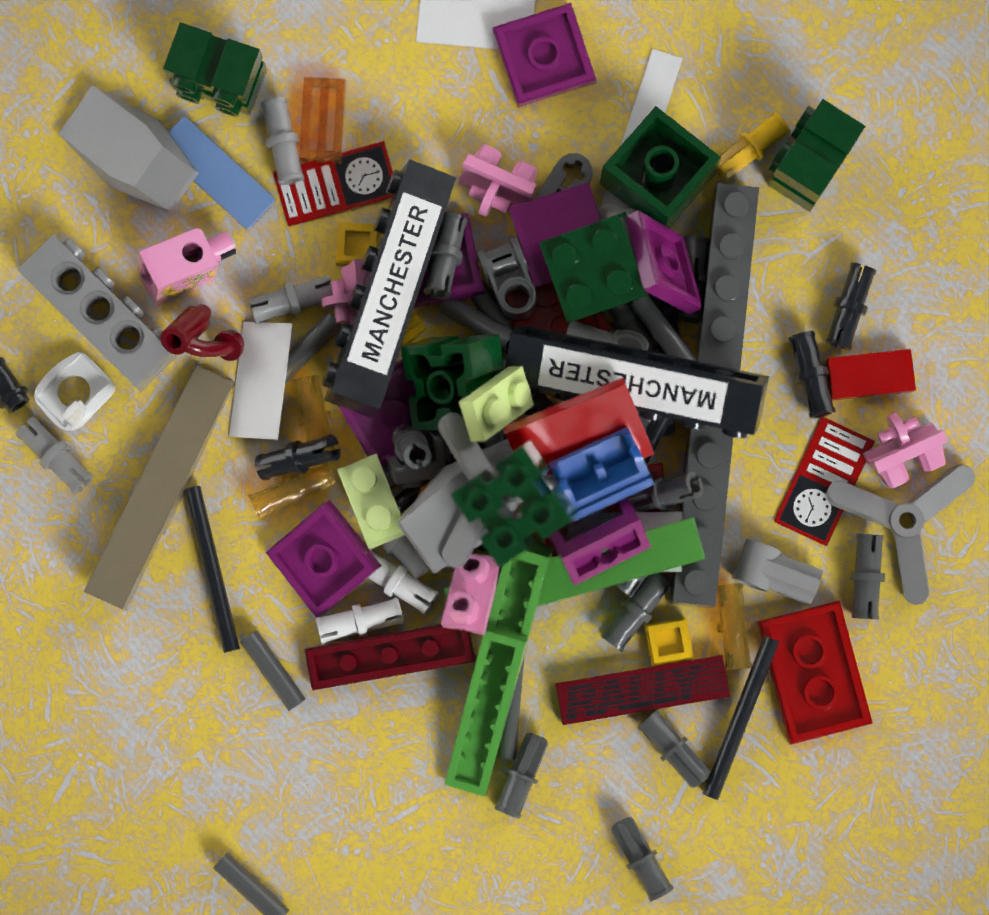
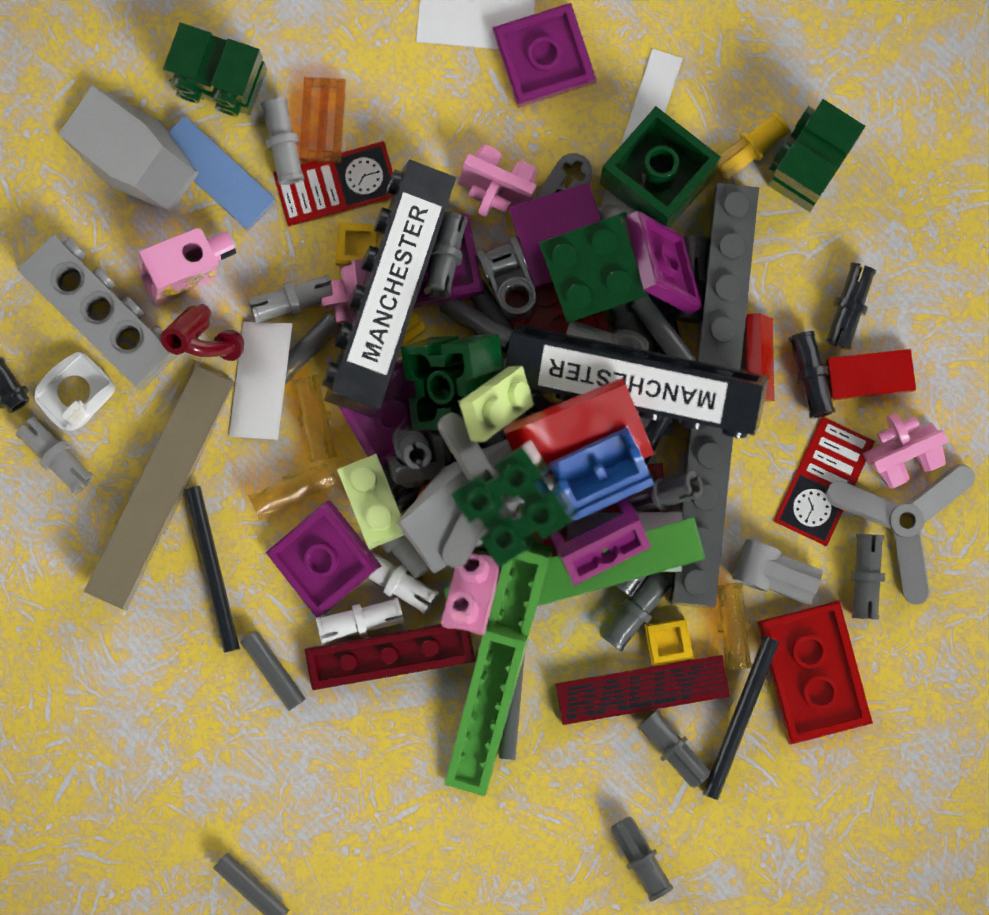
(297, 457): black pin -> none
(522, 775): dark grey axle -> none
(760, 349): none -> red tile

